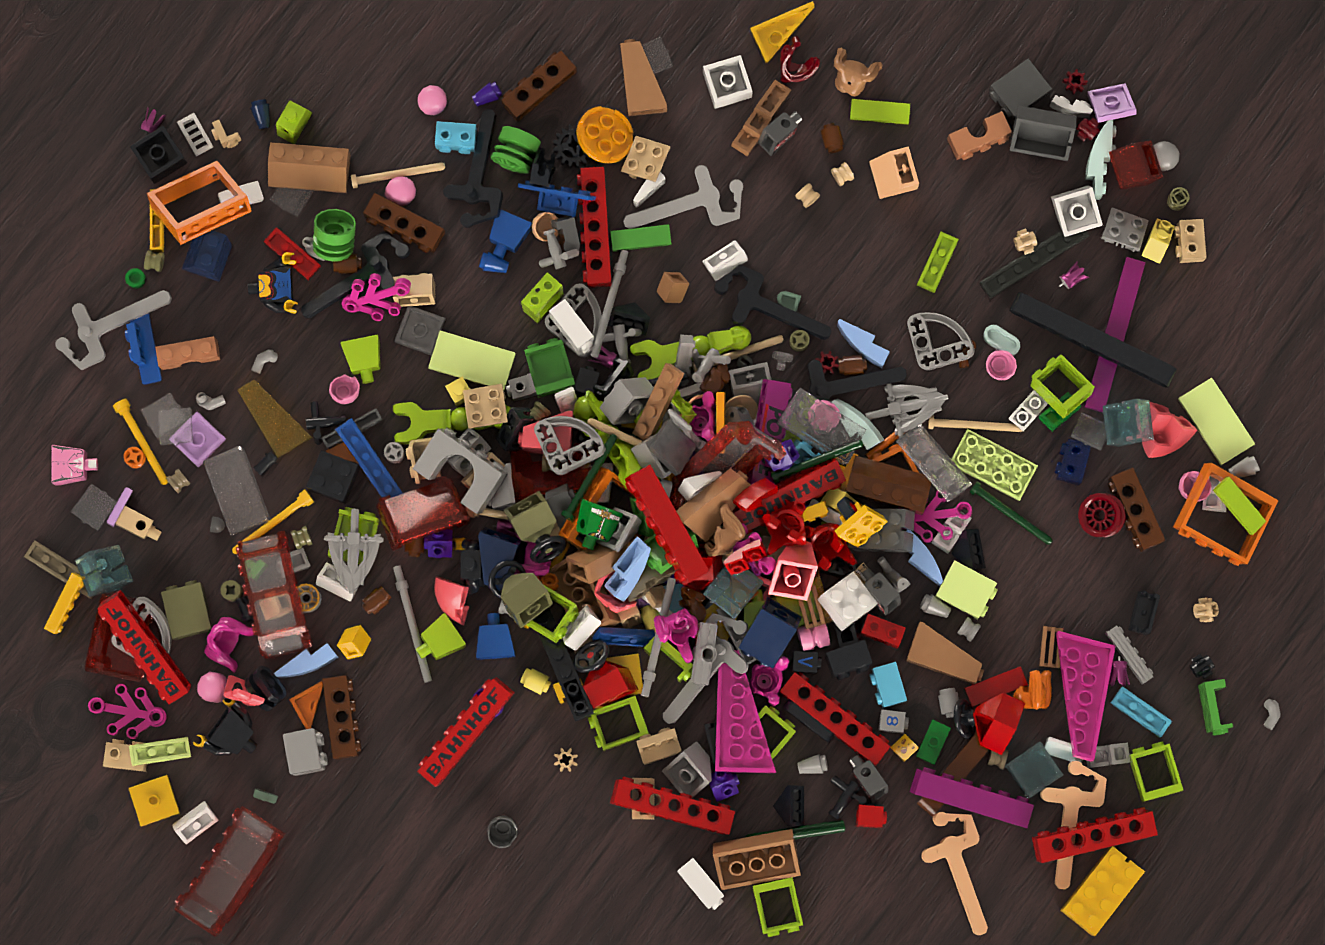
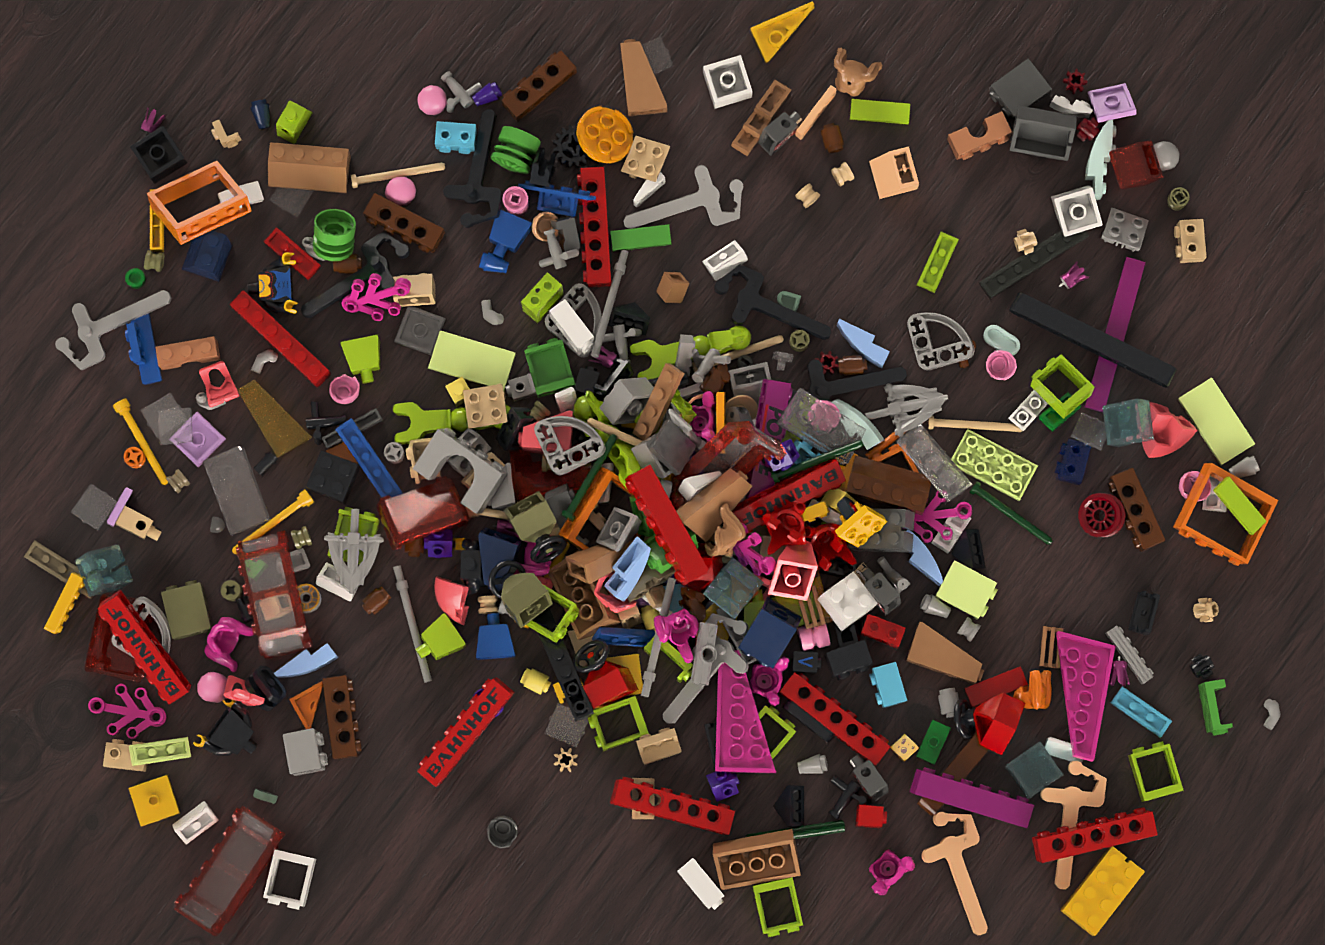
(70, 465): bright pink torso -> none
(186, 120): white slope -> none
(225, 392): none -> coral piece
(275, 899): none -> white window
(280, 339): none -> red brick
(354, 642): yellow panel -> none
(458, 91): none -> light grey piece
(488, 604): none -> tan wheel
(490, 315): none -> light grey arm
(516, 201): none -> bright pink wheel
(550, 578): orange plate -> none
(564, 728): none -> clear piece
(581, 628): white slope -> none
(596, 523): green torso -> none
(690, 770): light grey slope -> none
(740, 558): red slope -> none
(752, 496): red slope -> none
(804, 70): dark red helmet -> none
(816, 112): none -> light nougat tile
(887, 878): none -> dark pink hair
(893, 721): light grey brick -> none
(997, 759): dark tan wheel -> none
(1110, 755): light grey slope -> none
(1158, 240): light yellow slope -> none

